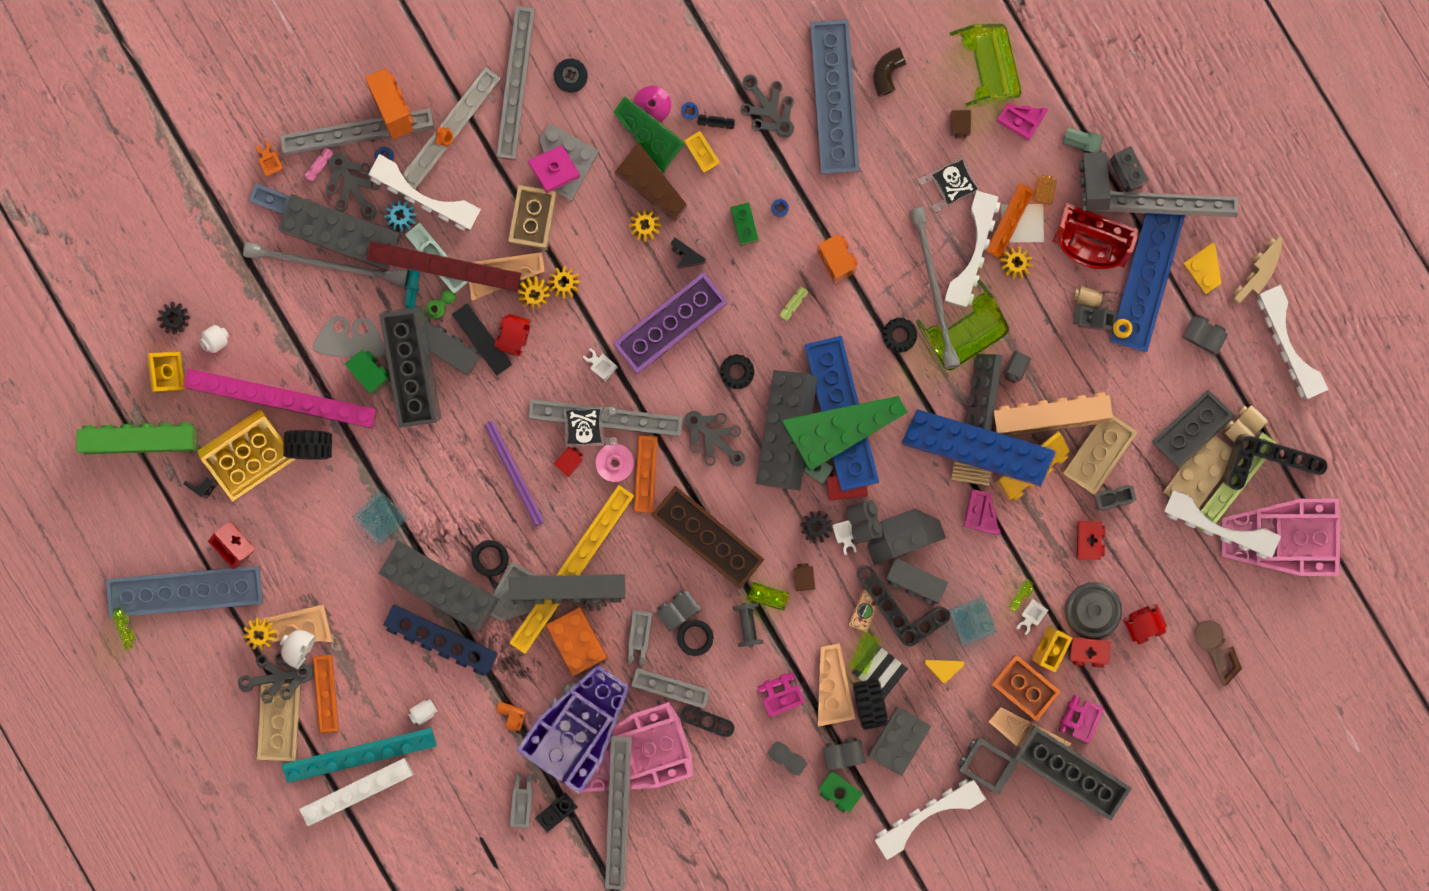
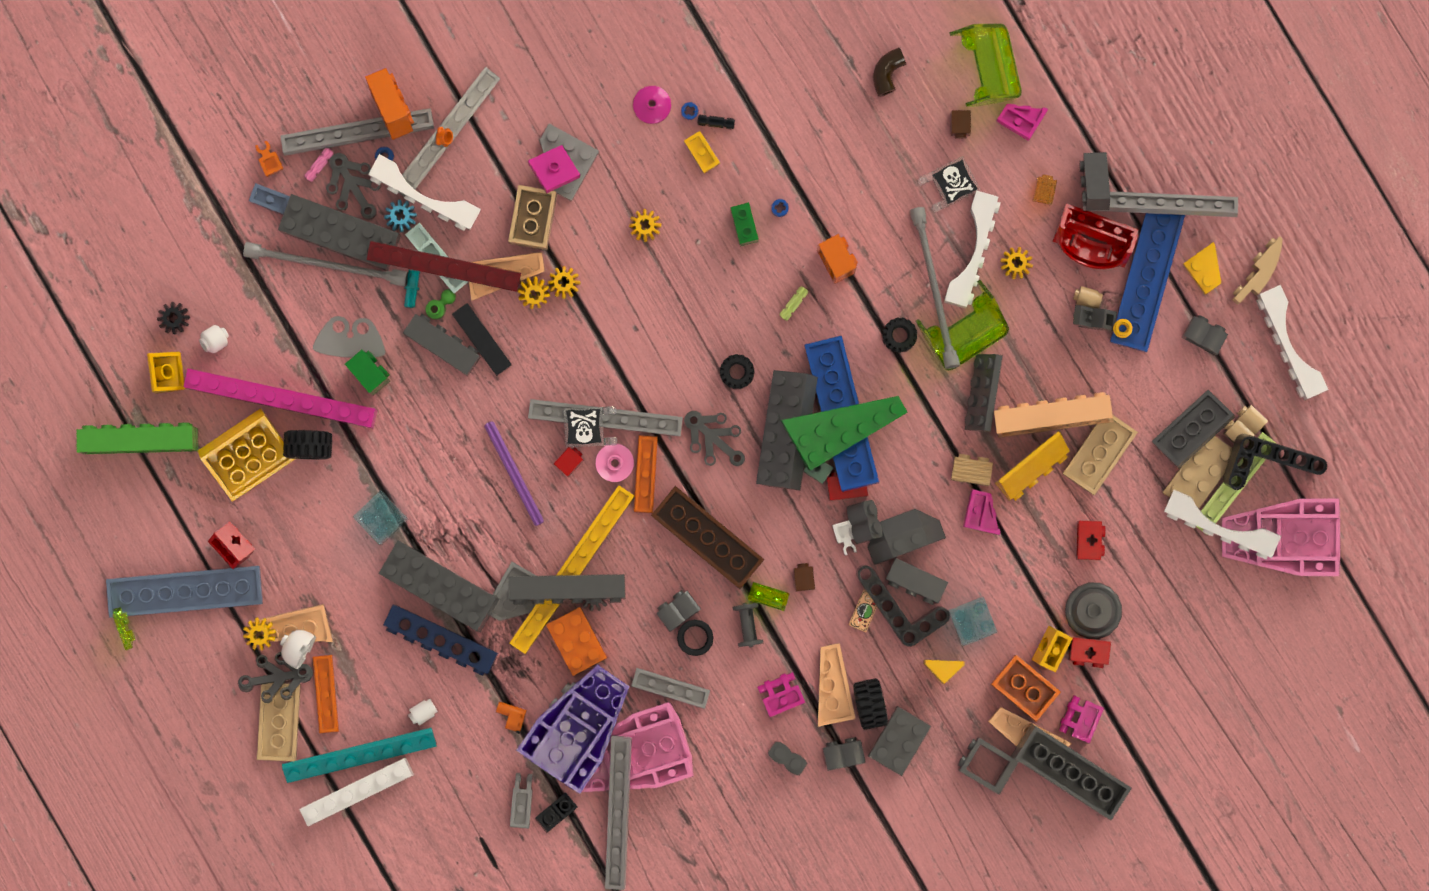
(205, 489): black panel -> none
(410, 366): dark grey brick -> none
(475, 558): black tyre -> none
(513, 334): red brick -> none
(515, 83): light grey plate -> none
(574, 66): black bush -> none
(601, 366): white plate -> none
(639, 635): light grey hinge -> none
(647, 180): reddish brown wedge -> none
(653, 136): green wing -> none
(670, 323): medium lavender brick -> none
(691, 257): black slope -> none
(719, 731): black beam -> none
(769, 109): dark grey plant -> none
(812, 522): black gear -> none
(834, 96): sand blue plate -> none
(851, 795): green brick -> none
(865, 653): clear neon green plate -> none
(885, 669): sticker -> none
(964, 797): white arch -> none
(979, 447): blue plate -> none
(1010, 221): orange tile -> none
(1016, 367): dark grey brick -> none
(1025, 591): clear neon green plate -> none
(1030, 225): white sticker -> none
(1034, 614): white plate -> none
(1088, 142): sand green piece -> none
(1108, 499): dark grey brick -> none
(1129, 176): dark grey window -> none
(1145, 624): red brick -> none
(1210, 636): reddish brown piece -> none

